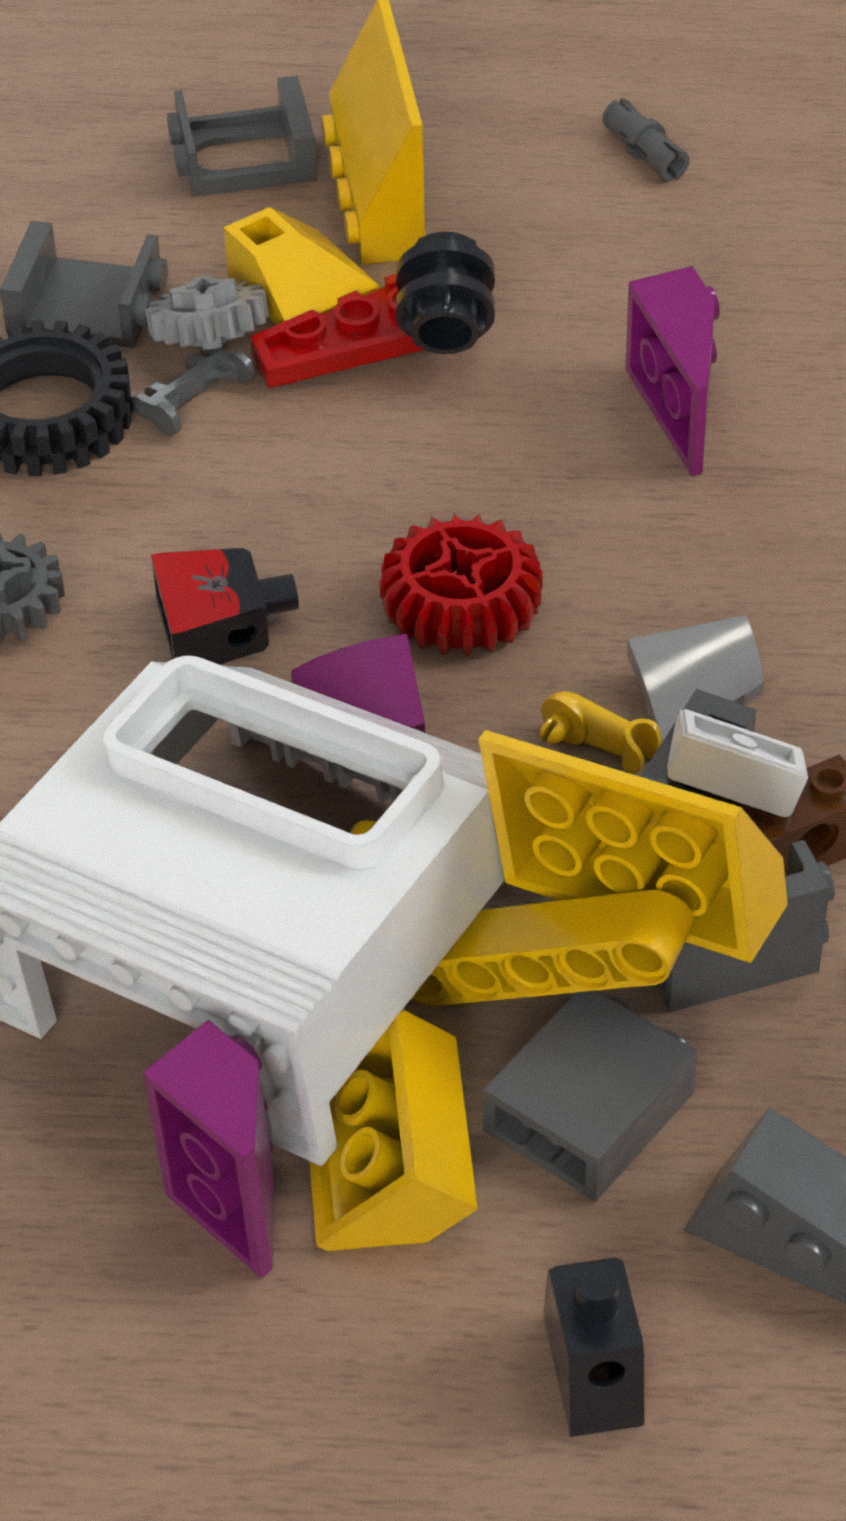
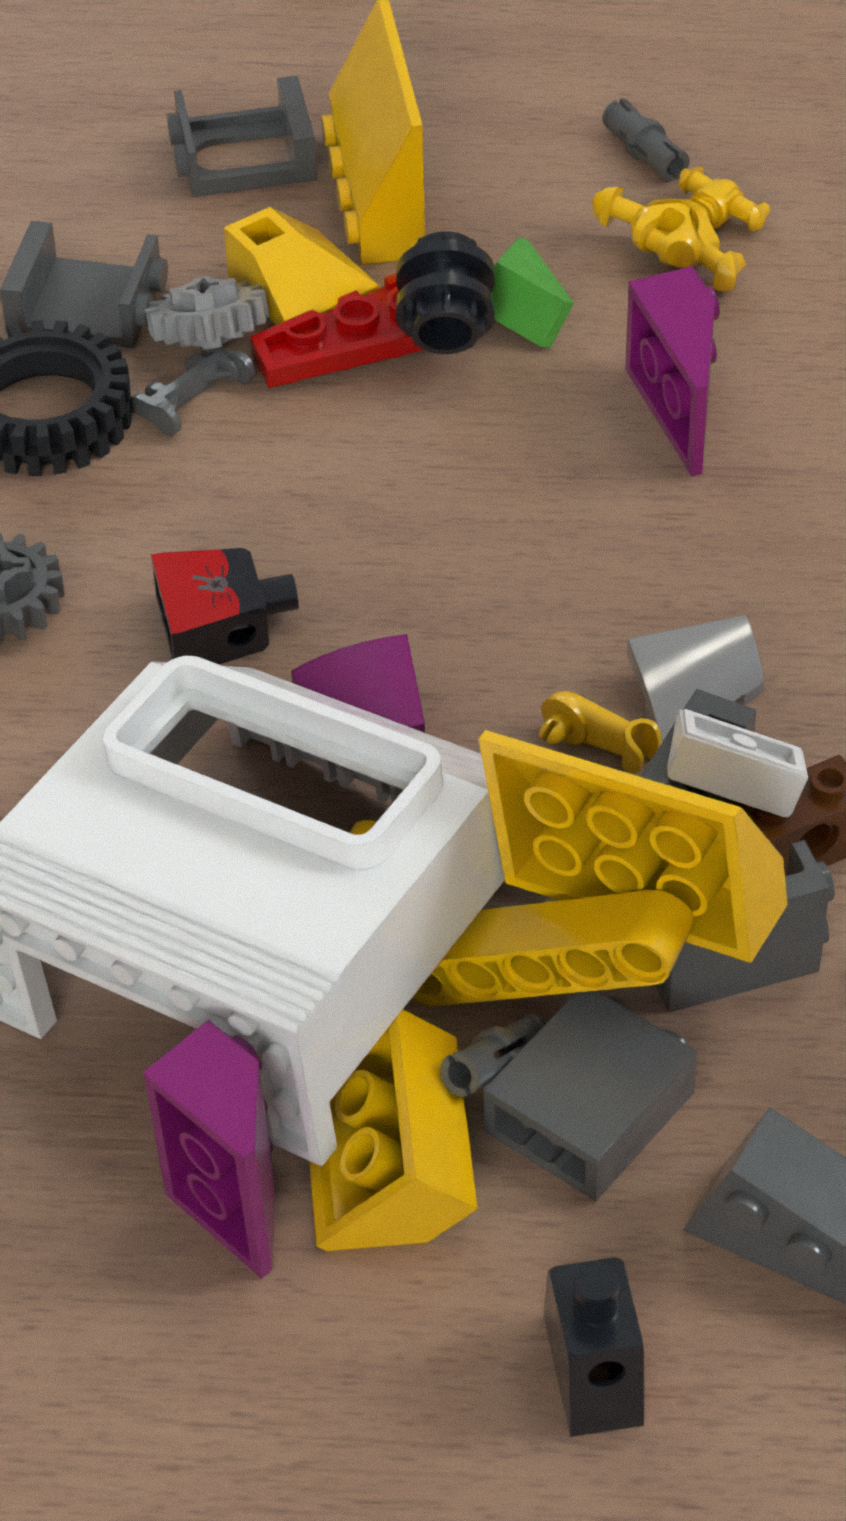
(461, 584): red gear -> none
(476, 1064): none -> dark grey pin
(529, 295): none -> bright green slope
(684, 228): none -> yellow piece

